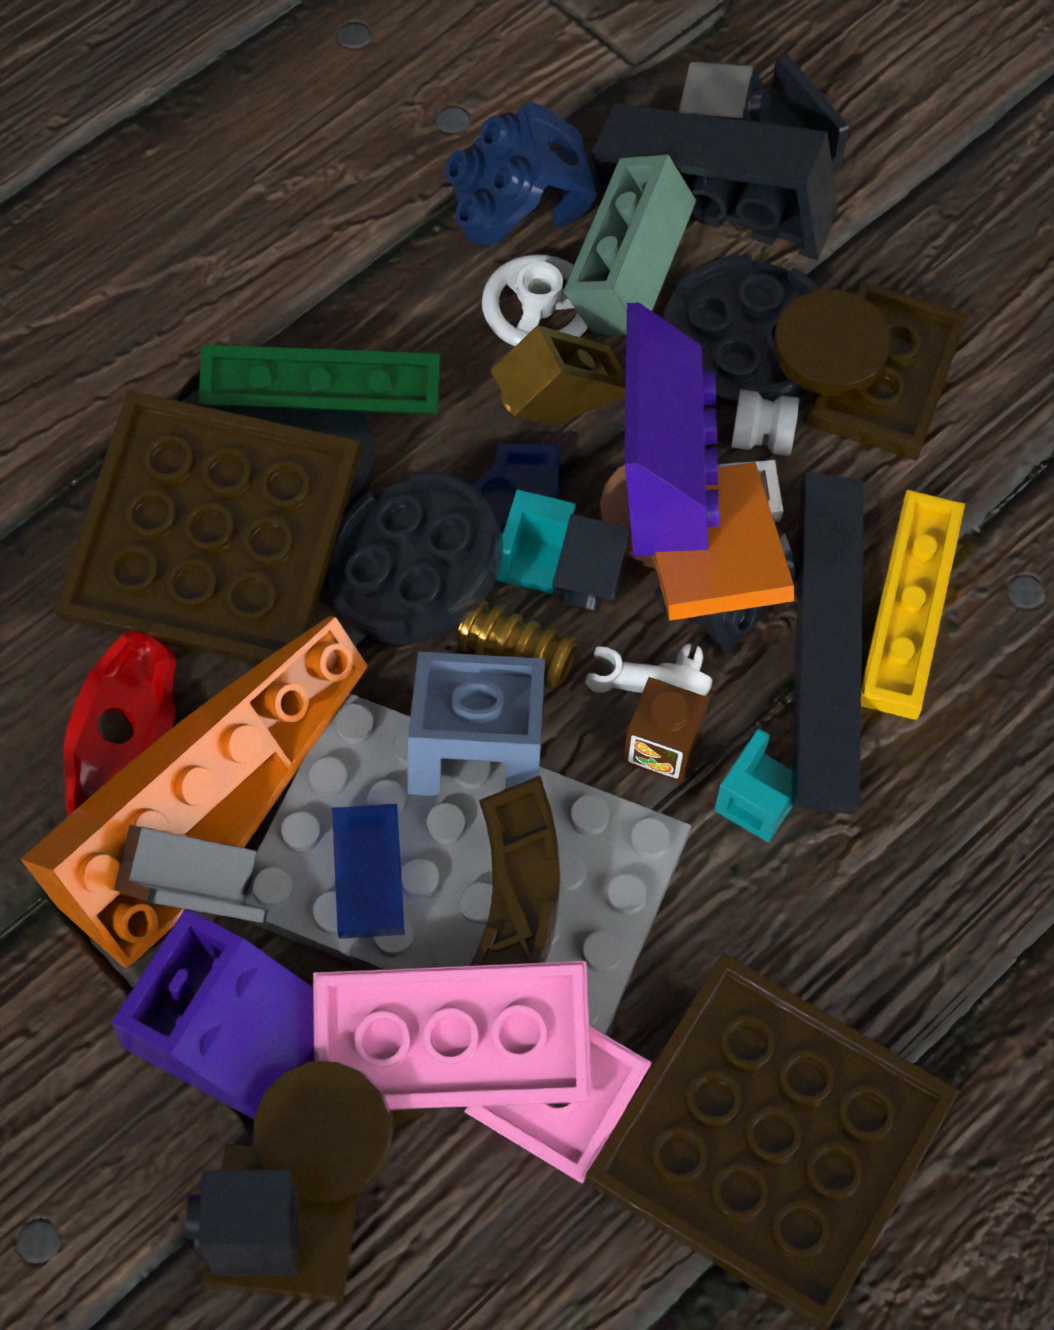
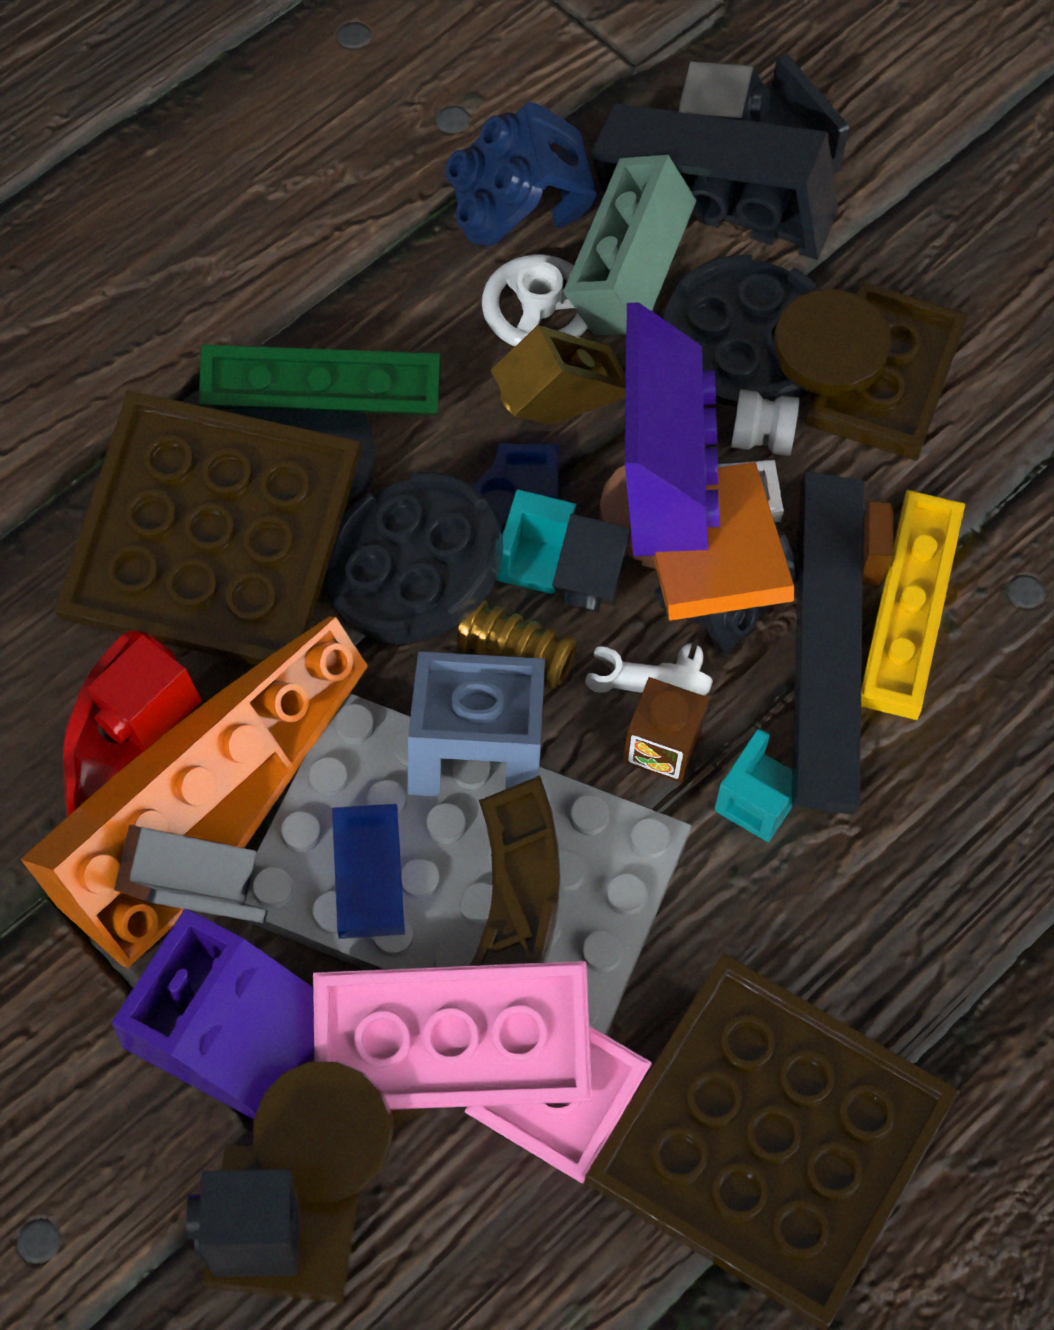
(143, 694): none -> red brick
(877, 542): none -> reddish brown tile

